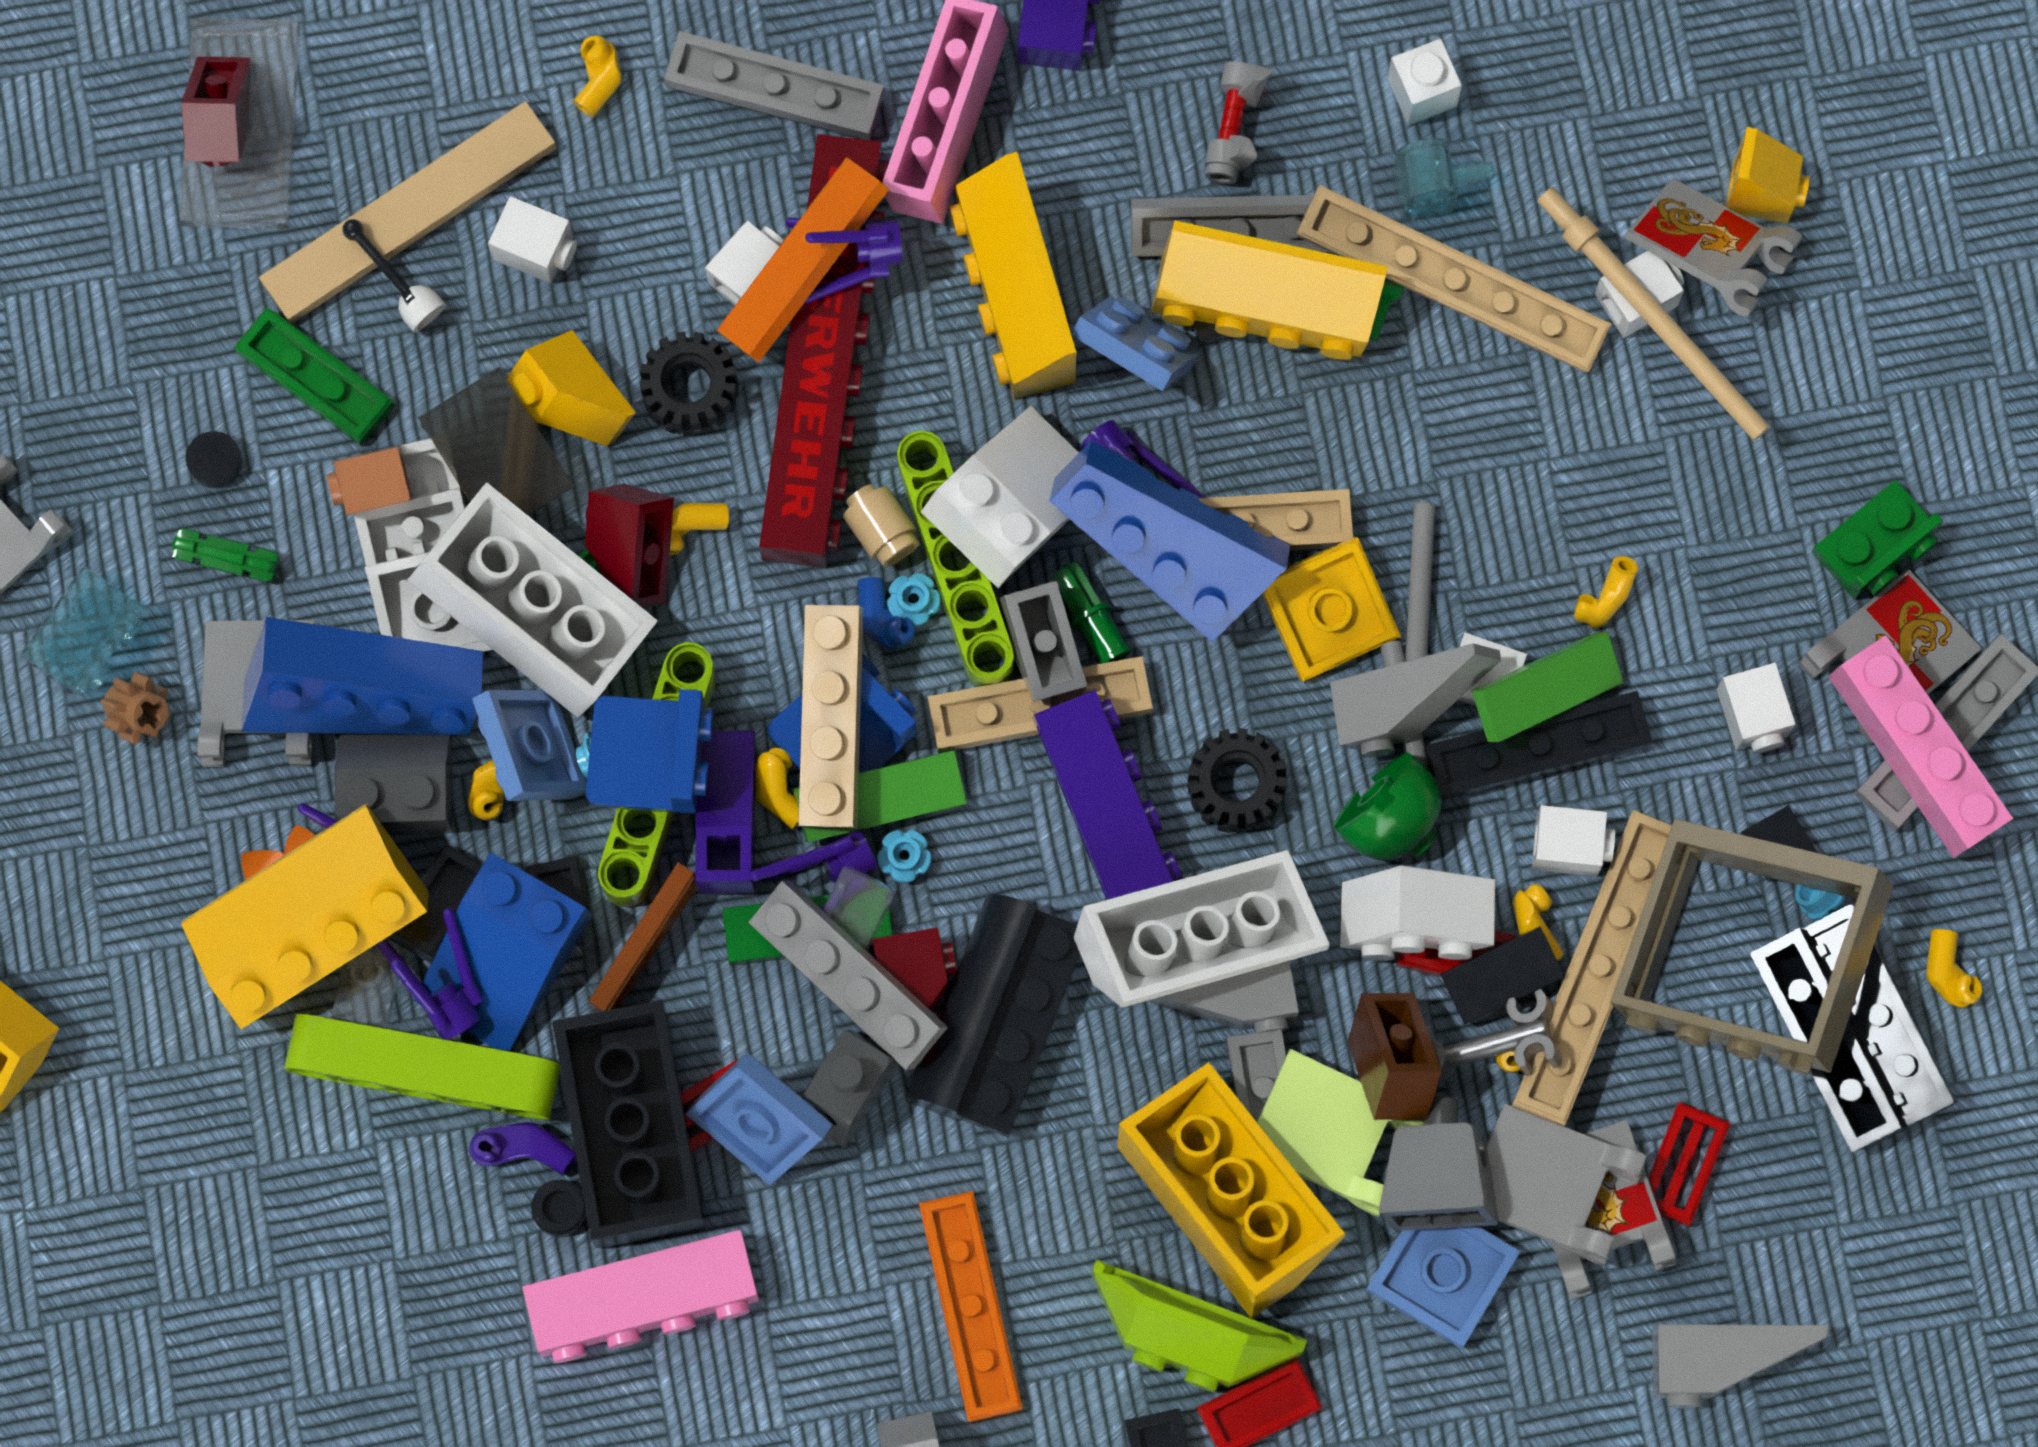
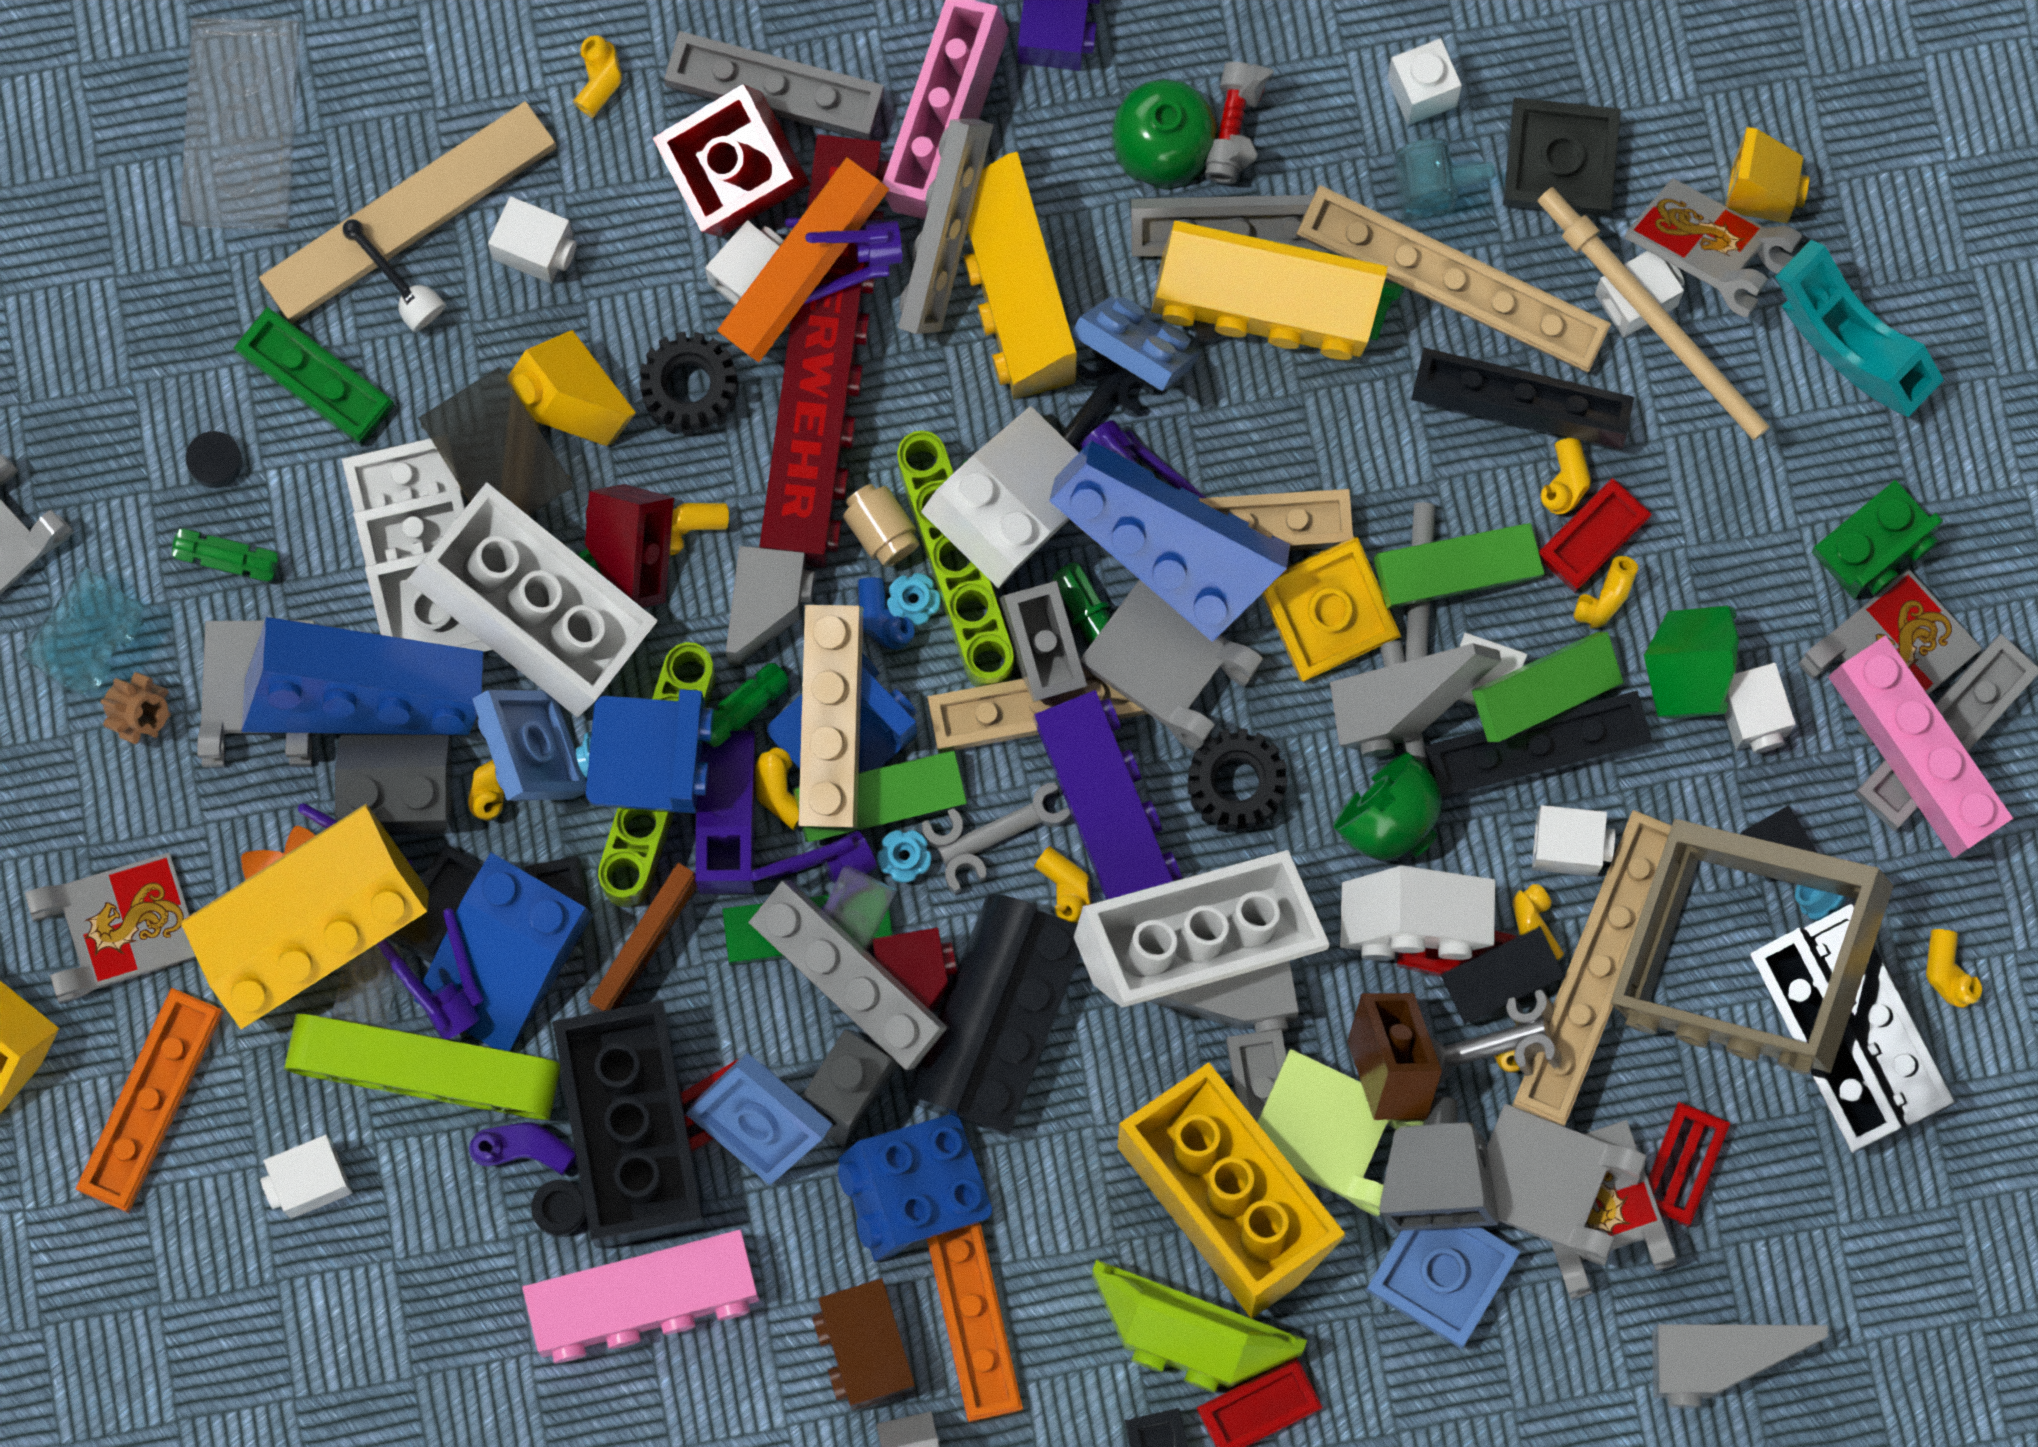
(119, 923): none -> flag
(149, 1100): none -> orange tile
(216, 110): dark red slope -> none
(305, 1177): none -> white brick
(370, 481): nougat brick -> none
(731, 161): none -> red brick
(747, 701): none -> green axle
(765, 598): none -> light grey slope
(865, 1345): none -> reddish brown brick
(913, 1185): none -> blue bracket
(945, 226): none -> light grey plate
(958, 850): none -> light grey bar
(1071, 882): none -> yellow arm
(1110, 382): none -> black bar
(1164, 133): none -> green cylinder
(1164, 662): none -> light grey flag
(1458, 566): none -> bright green tile
(1523, 398): none -> black plate
(1562, 149): none -> pearl dark grey plate
(1572, 480): none -> yellow arm
(1594, 535): none -> red tile
(1693, 661): none -> green slope
(1851, 337): none -> teal arch

